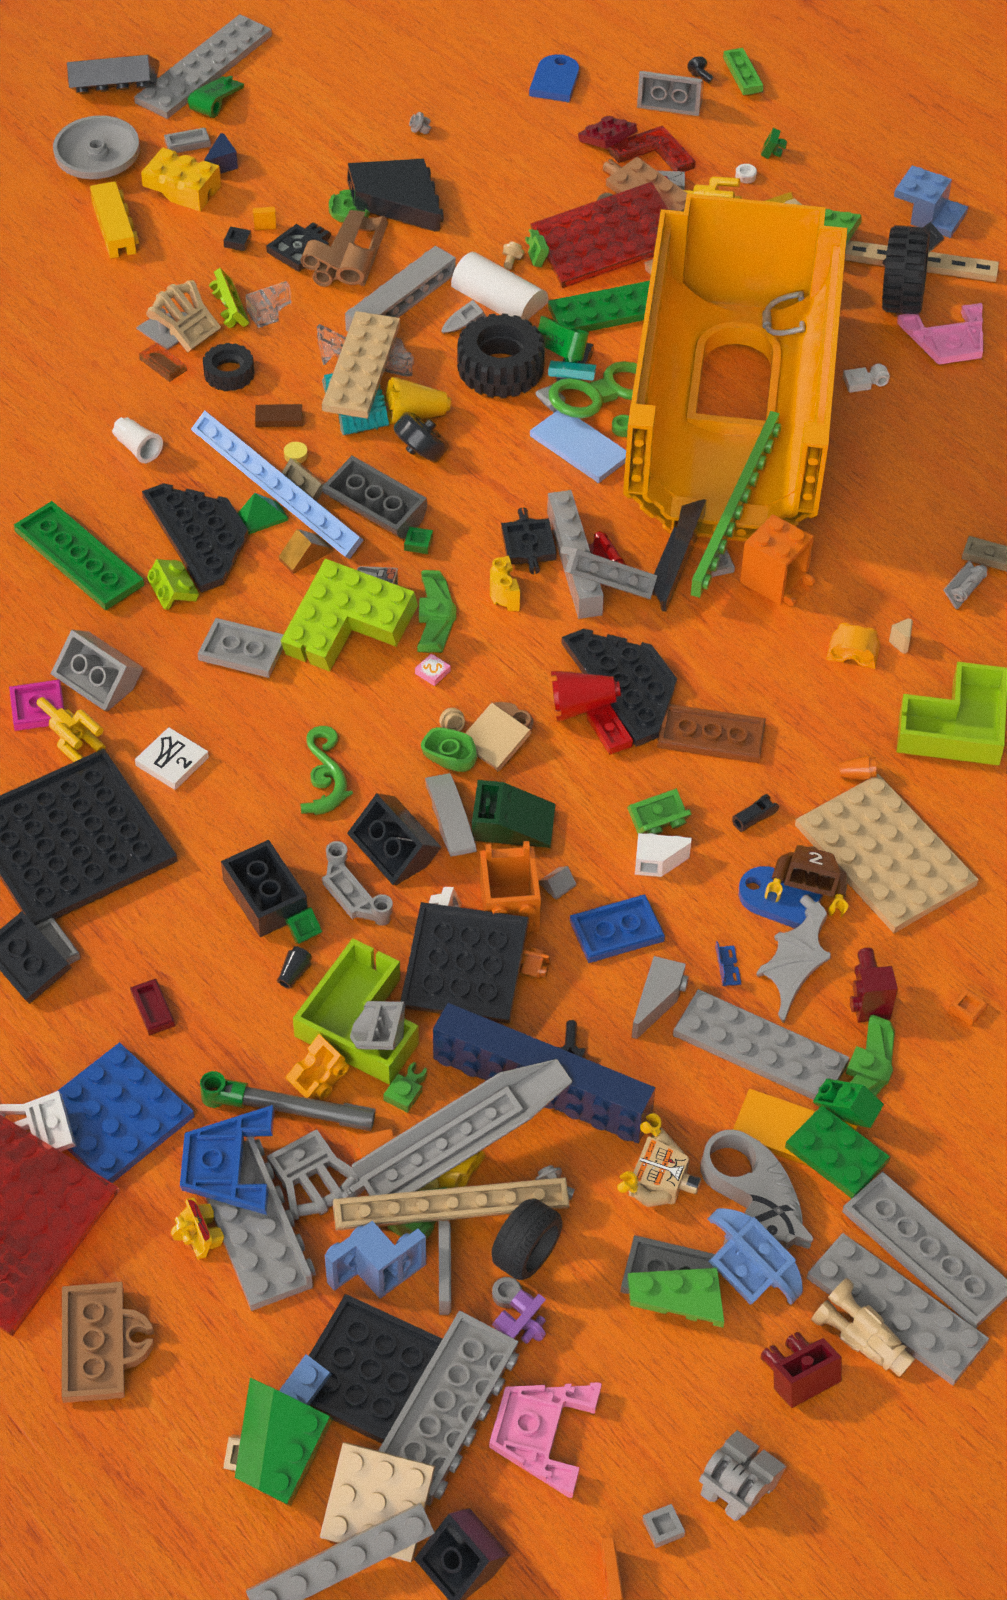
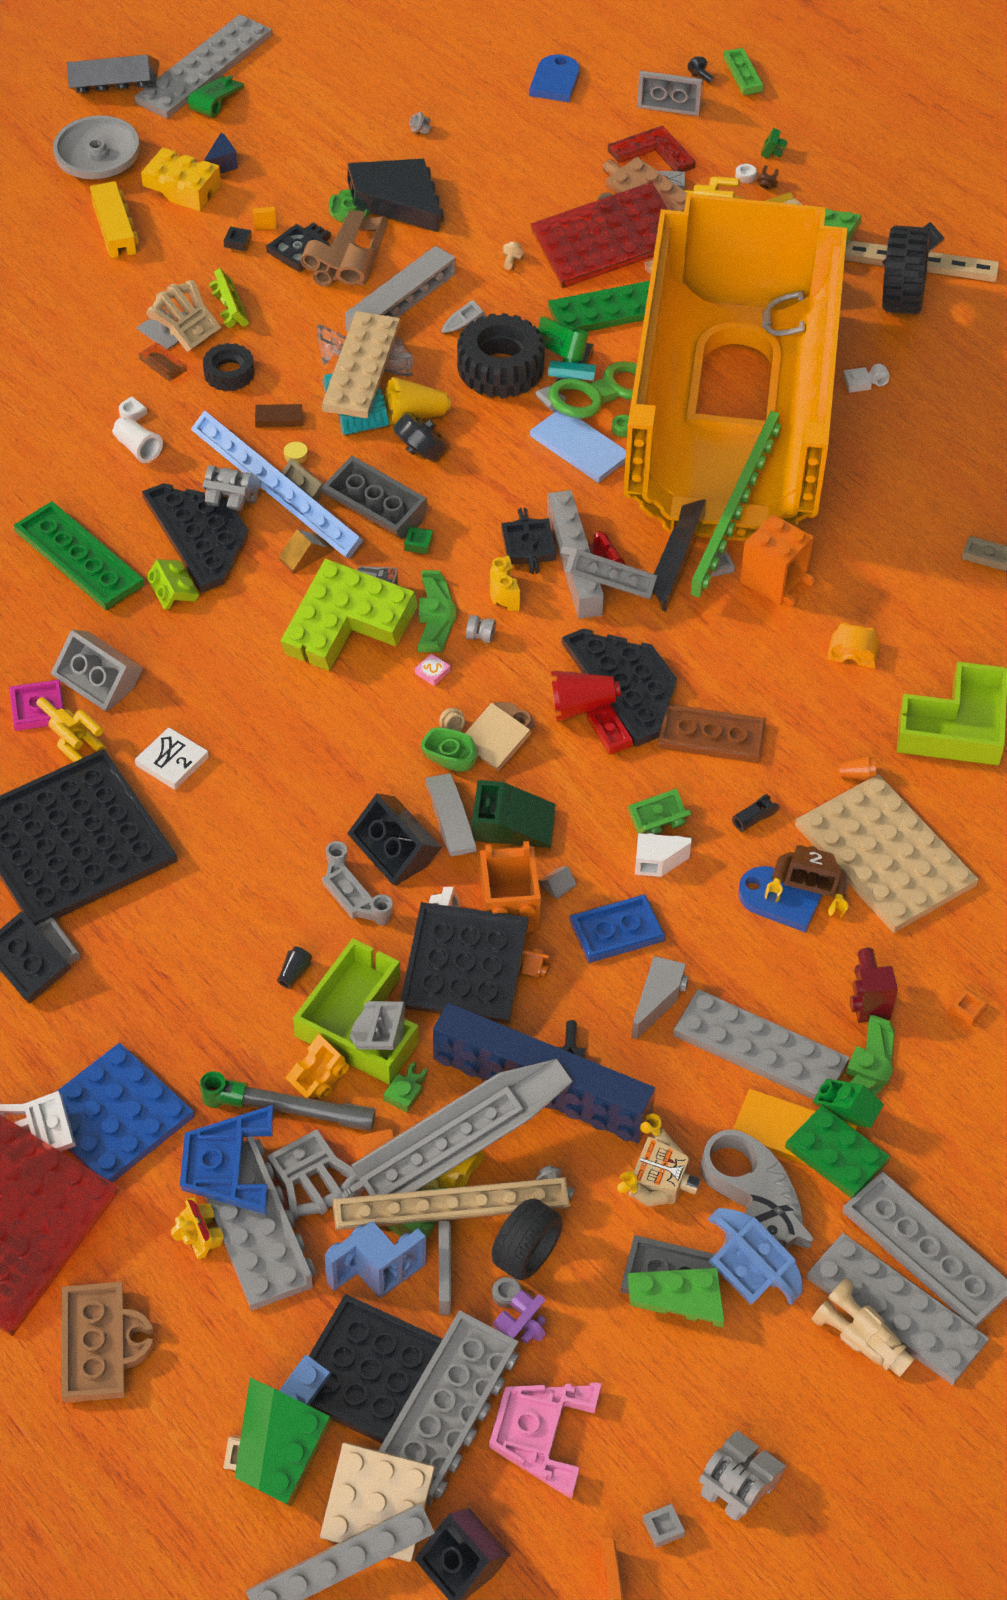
(132, 409): none -> white tile
(152, 1007): dark red tile -> none
(187, 140): light grey tile -> none
(231, 485): none -> light grey hips
(241, 647): light grey plate -> none
(261, 513): green slope -> none
(263, 887): black brick -> none
(266, 303): clear arch -> none
(303, 925): green plate -> none
(319, 773): bright green plant -> none
(480, 629): none -> light grey wheel
(497, 287): white brick -> none
(538, 248): bright green plate -> none
(607, 132): dark red plate -> none
(726, 965): blue piece -> none
(767, 181): none -> reddish brown plate
(797, 955): light grey animal -> none
(806, 1371): dark red brick -> none
(901, 635): tan slope -> none
(930, 198): medium blue bracket -> none
(950, 341): bright pink wing -> none
(964, 583): light grey hinge -> none

